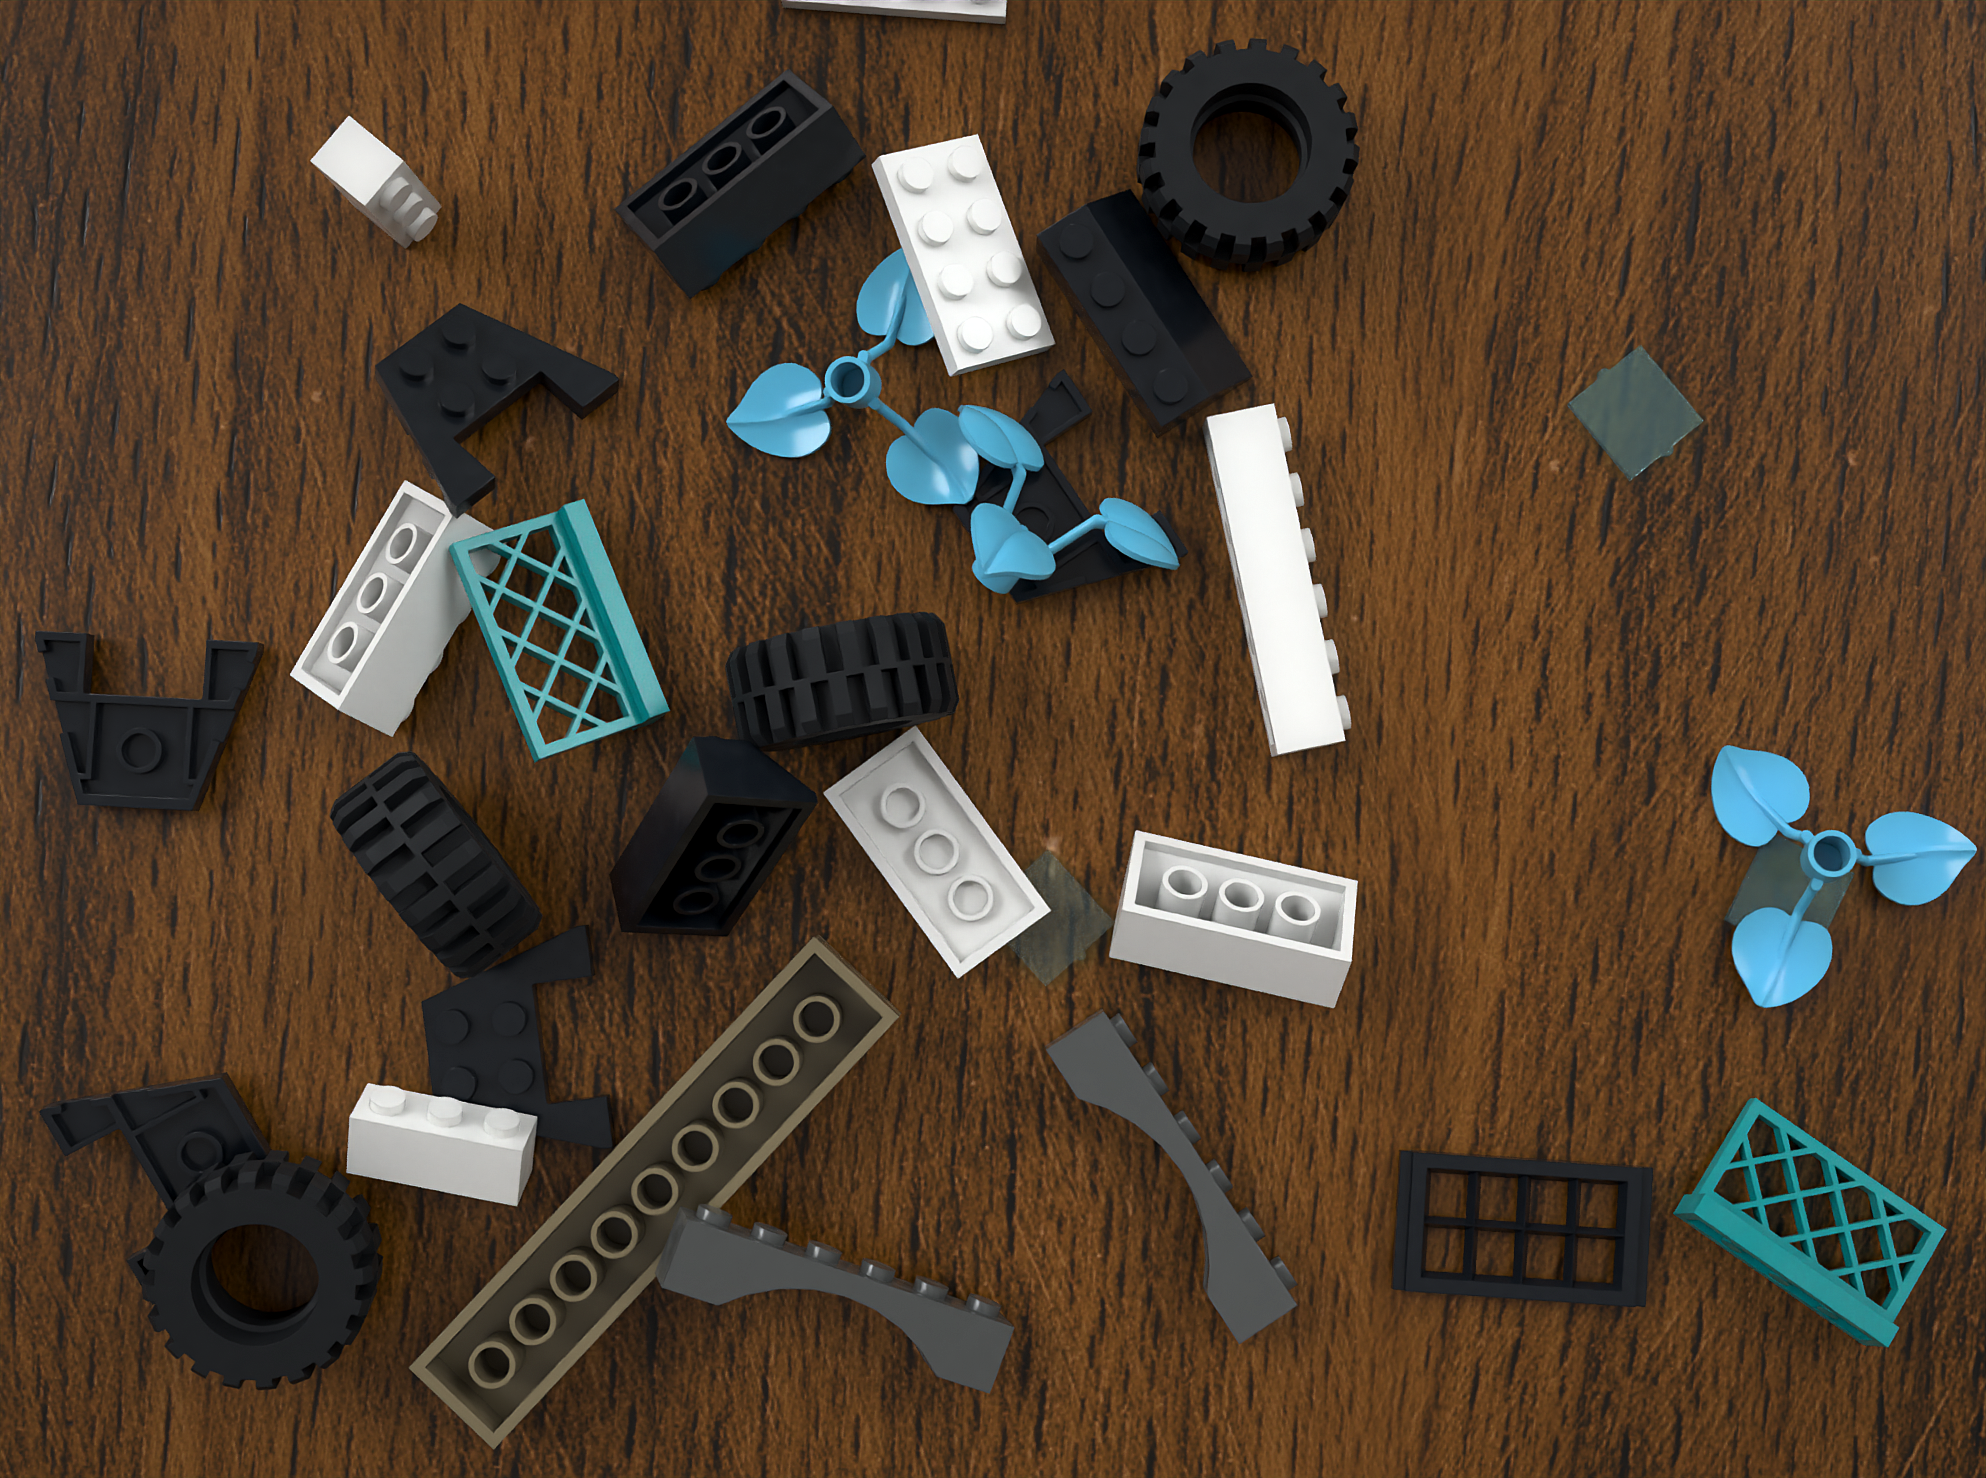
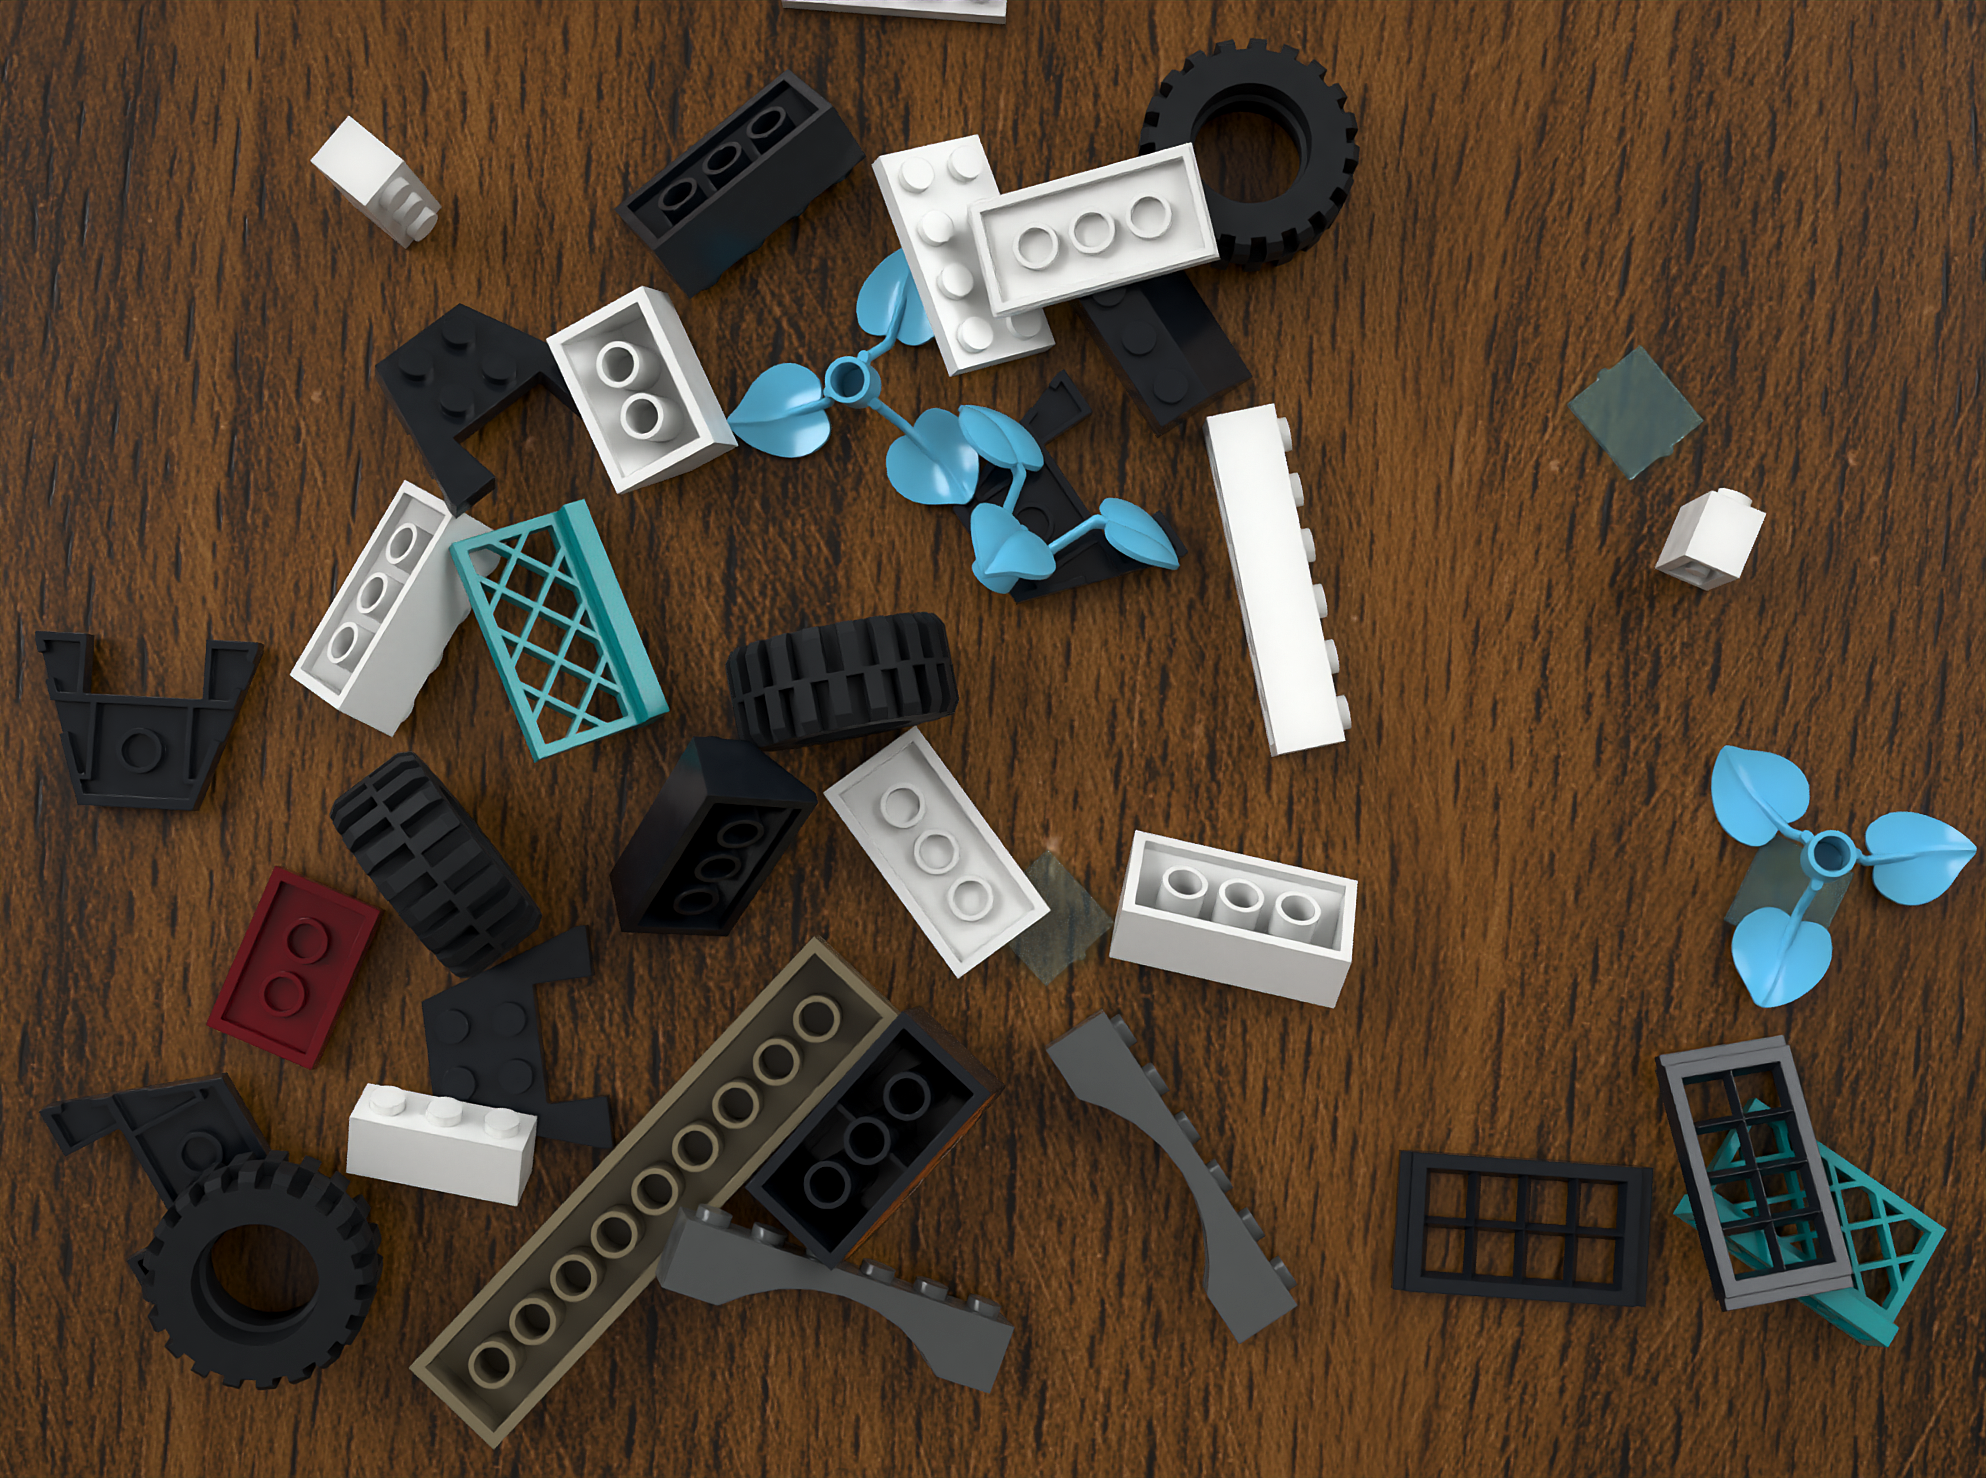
(295, 967): none -> dark red plate
(641, 390): none -> white slope
(875, 1137): none -> black brick
(1093, 231): none -> white tile
(1711, 539): none -> white brick
(1781, 1280): none -> black piece

